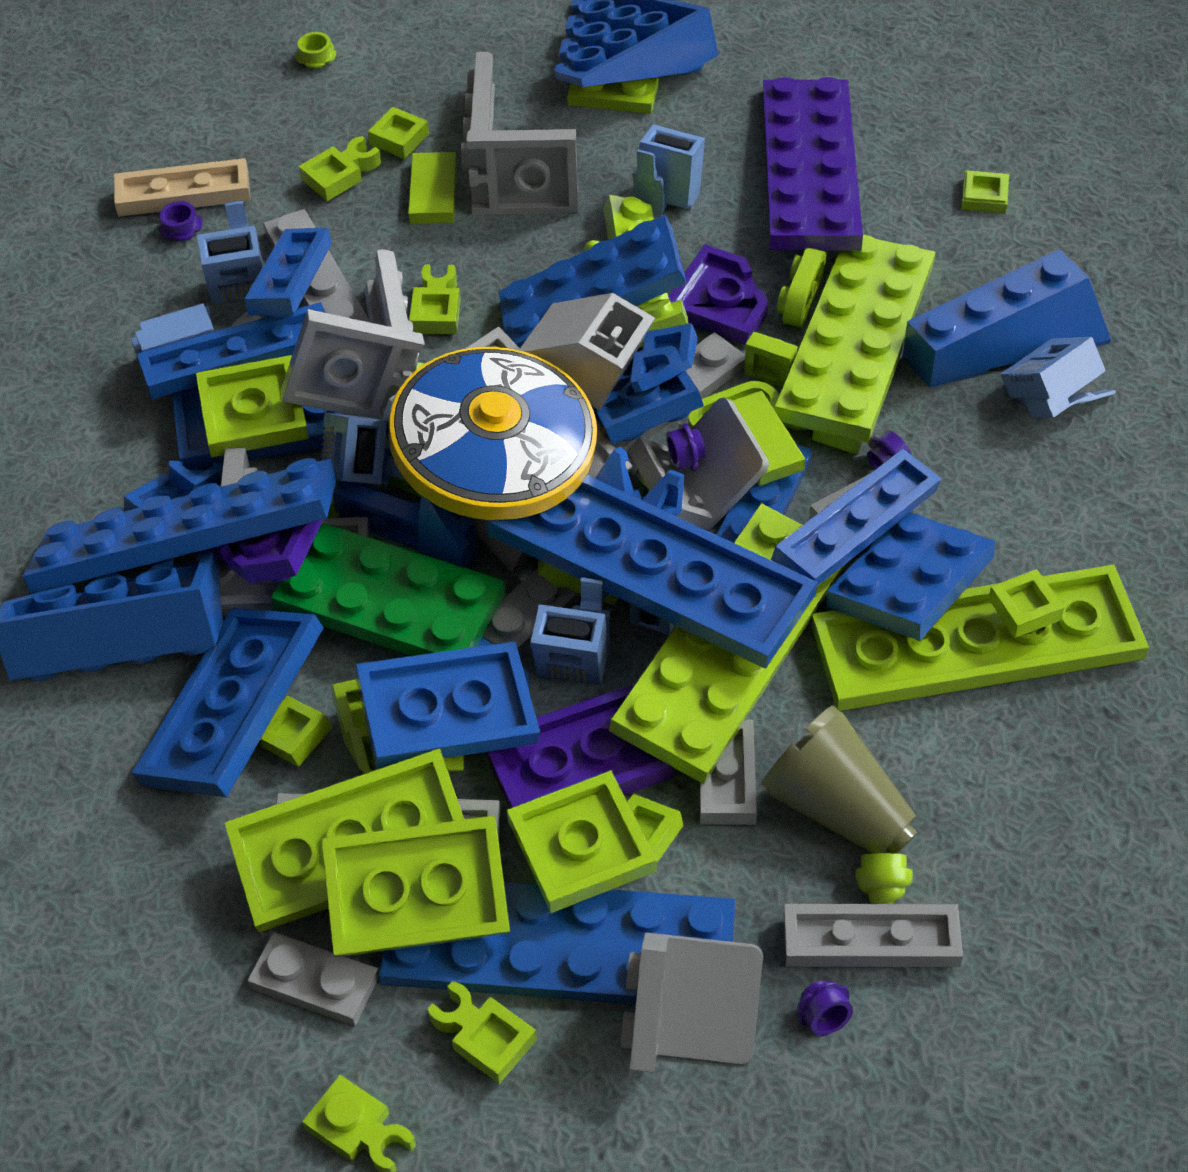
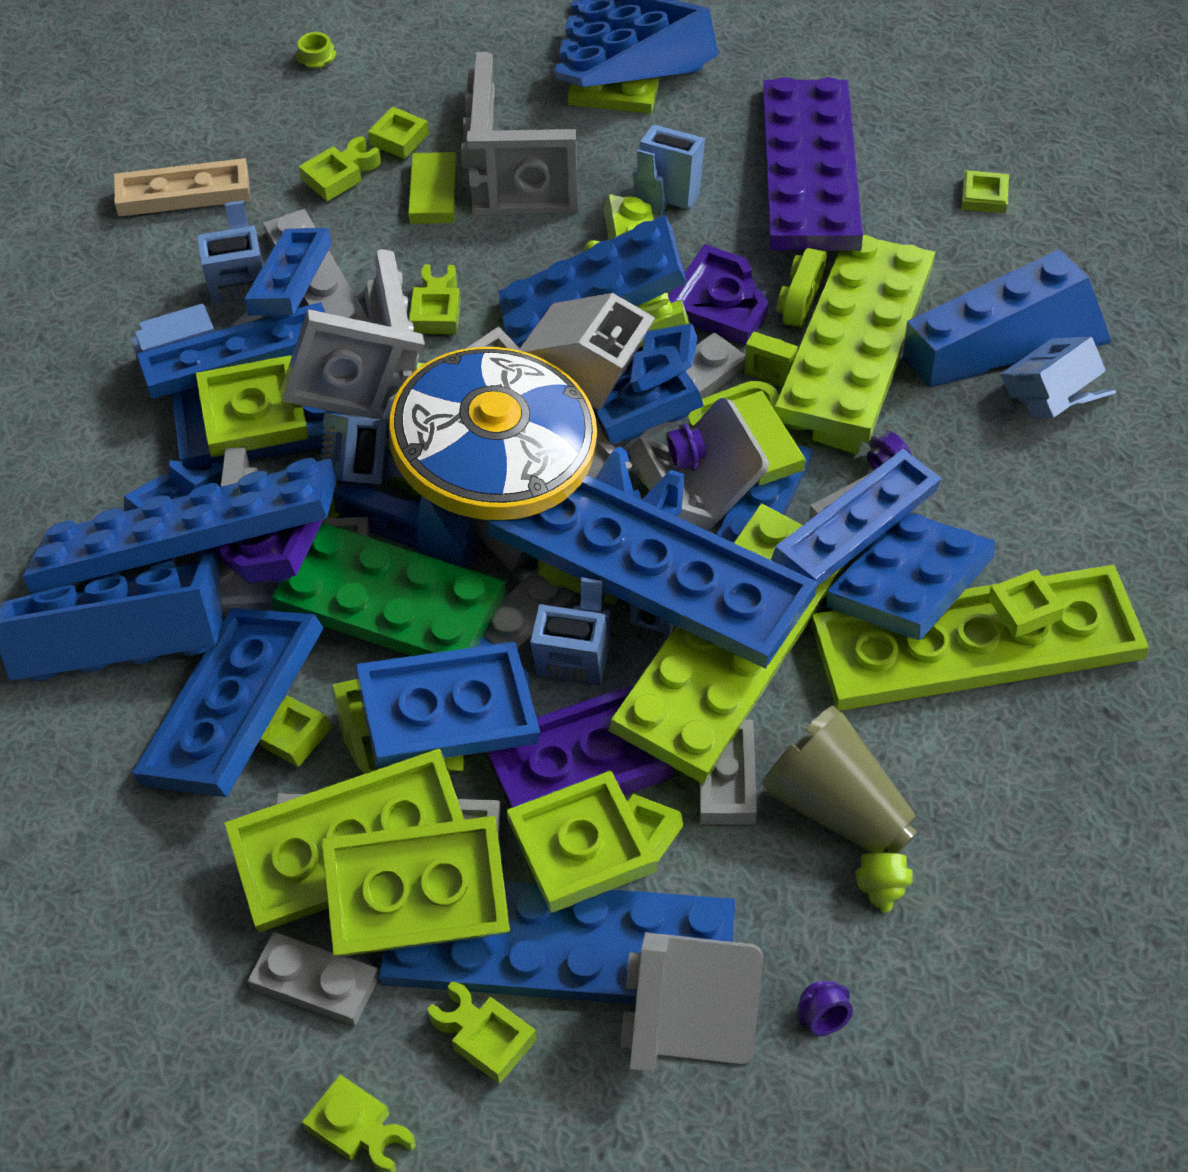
(179, 221): dark purple plate -> none
(872, 935): light grey plate -> none

